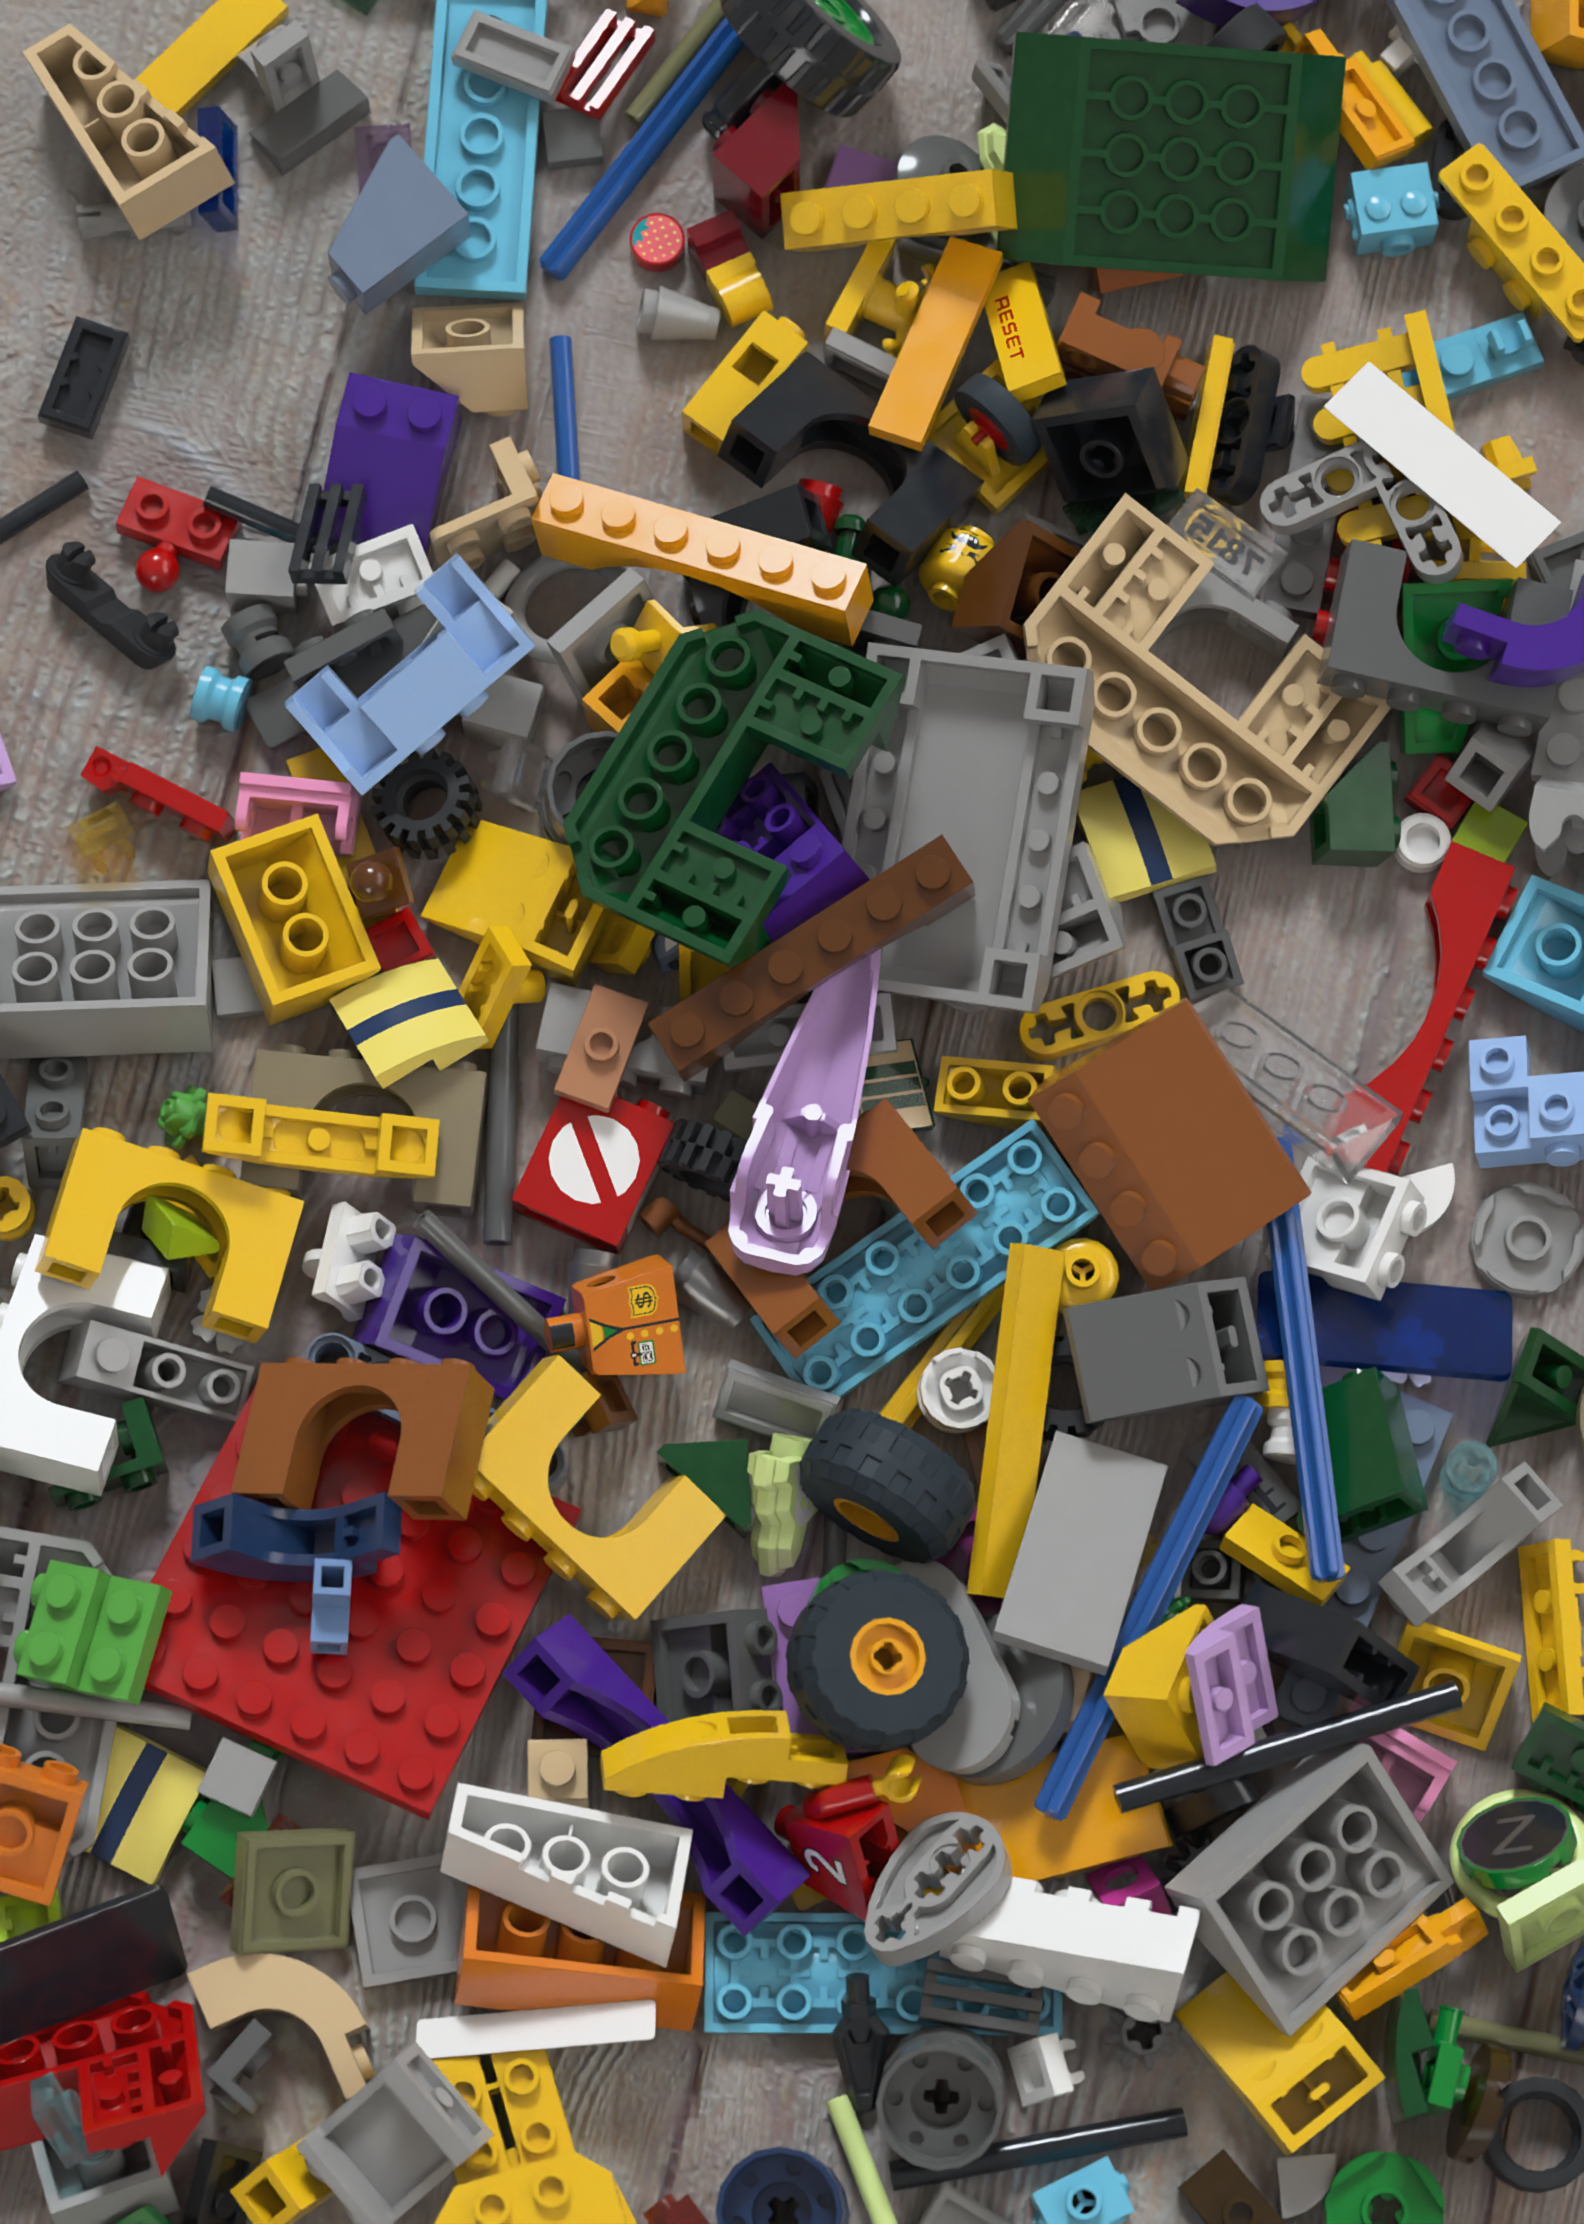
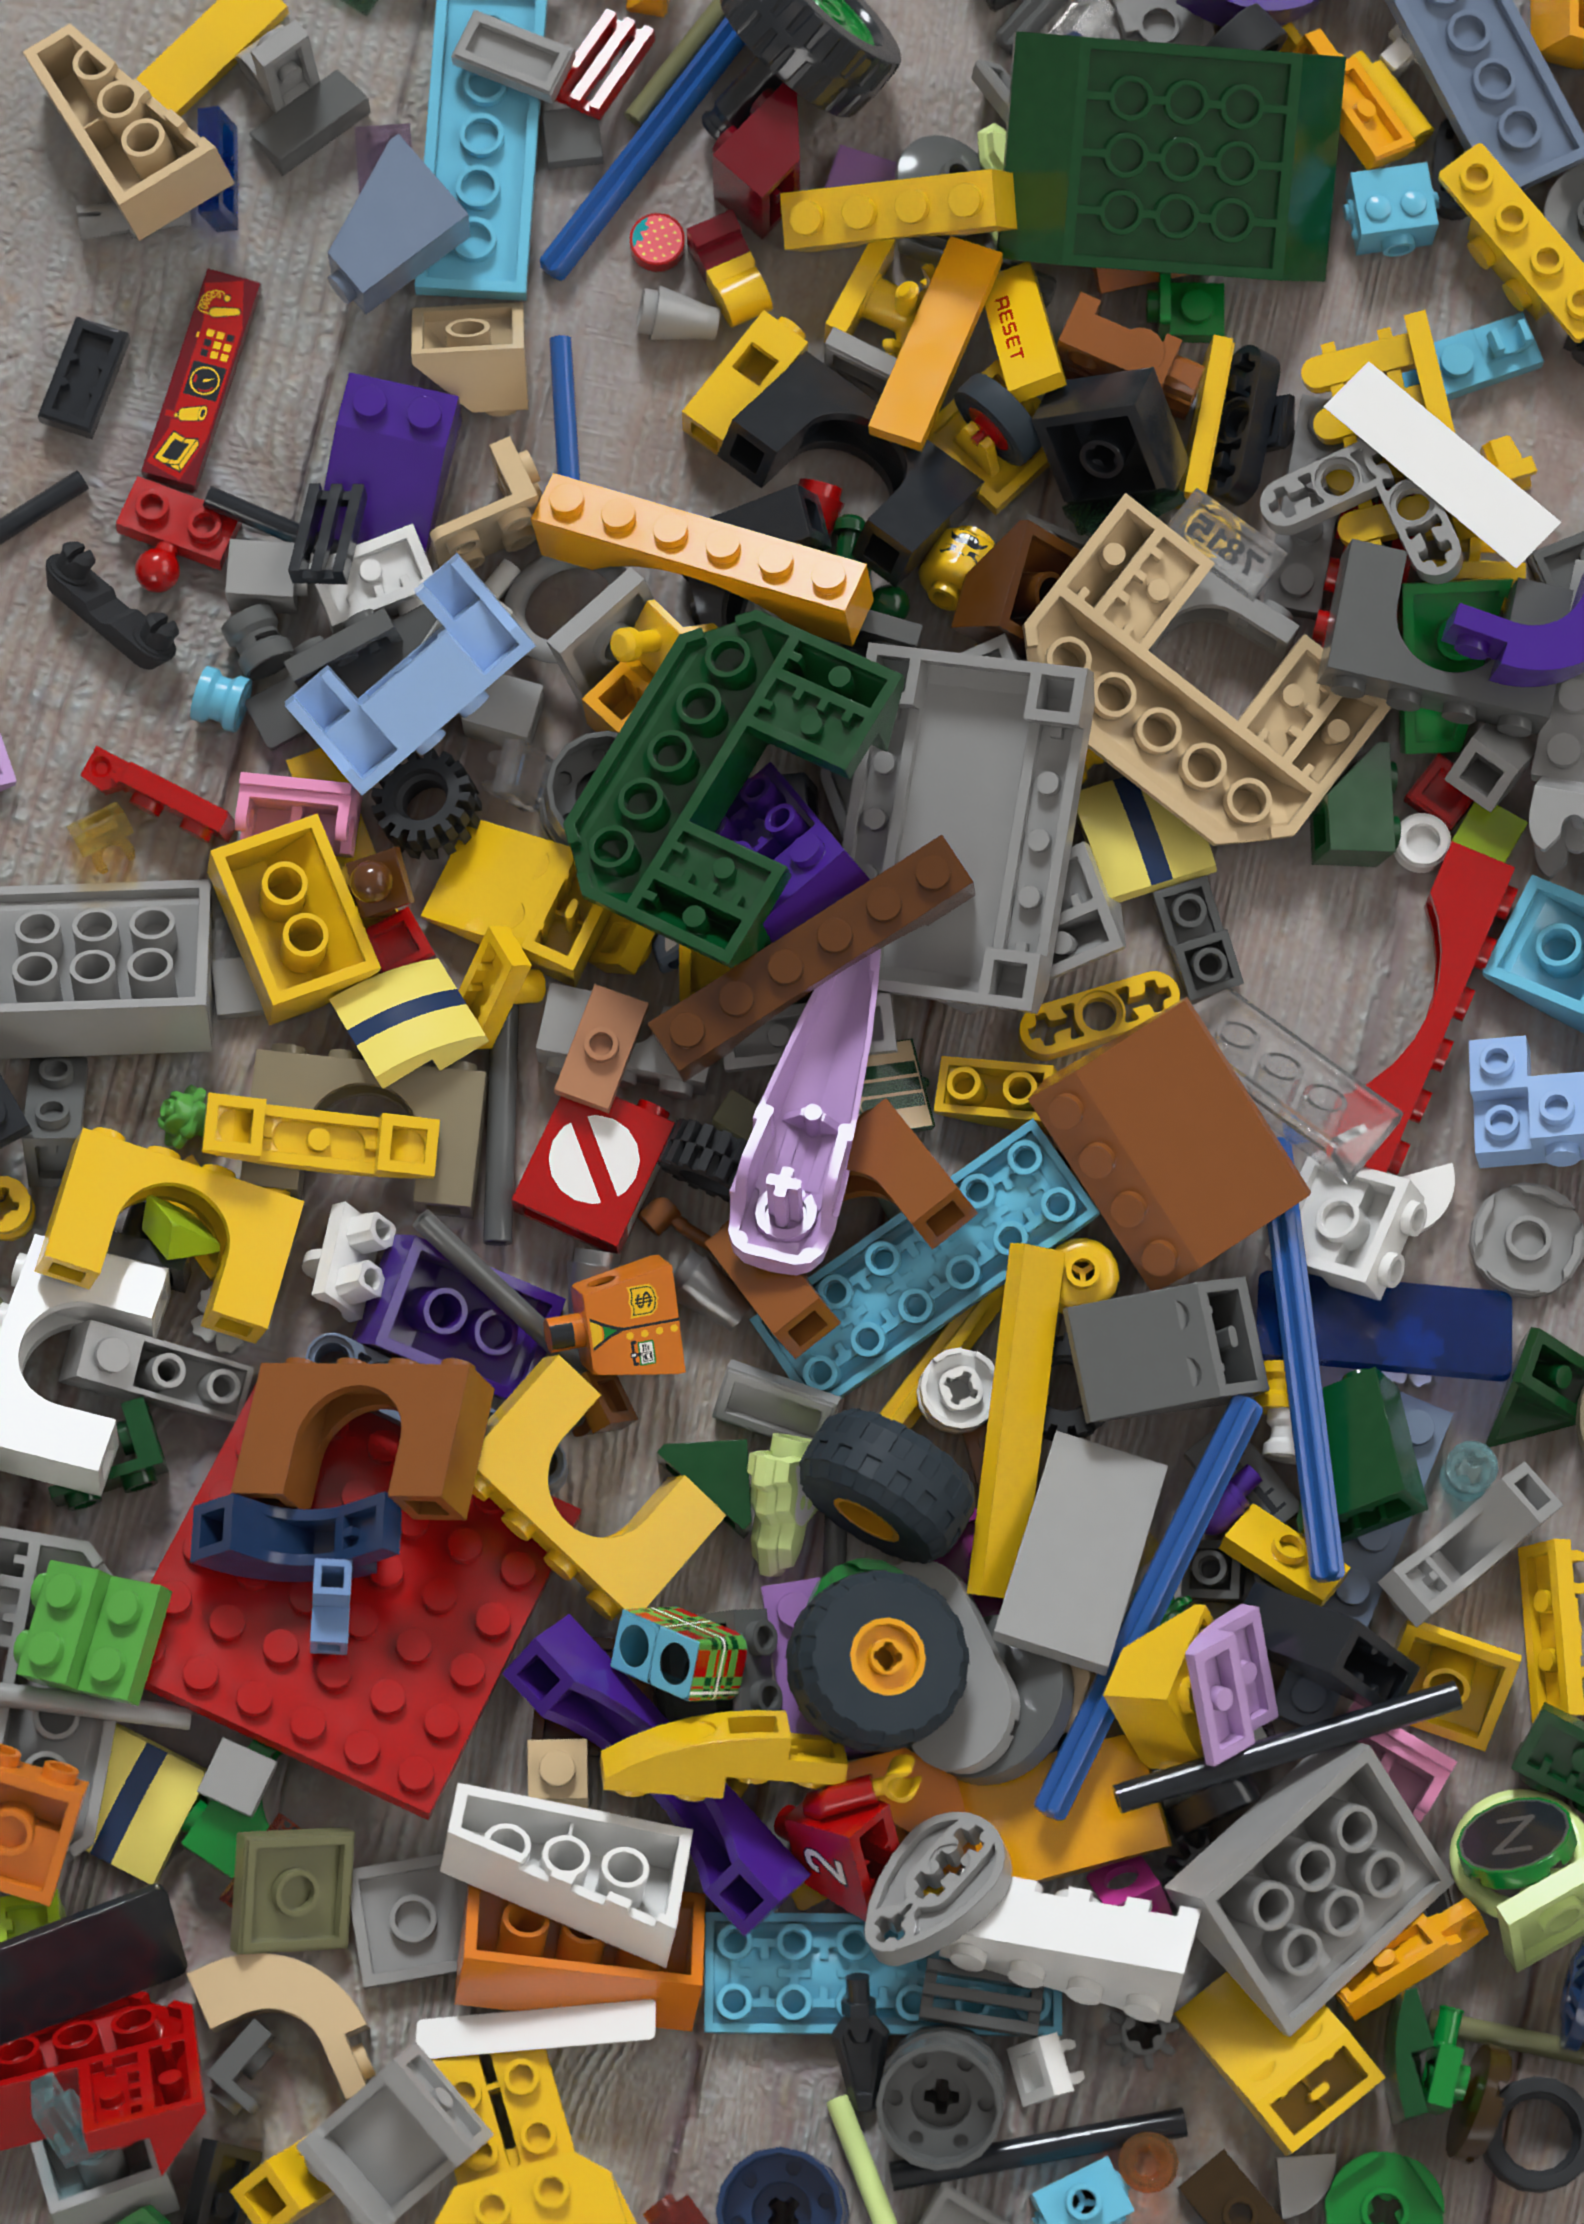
(201, 380): none -> tile
(714, 1652): none -> piece
(1164, 2155): none -> clear orange cone
(1186, 309): none -> green bracket

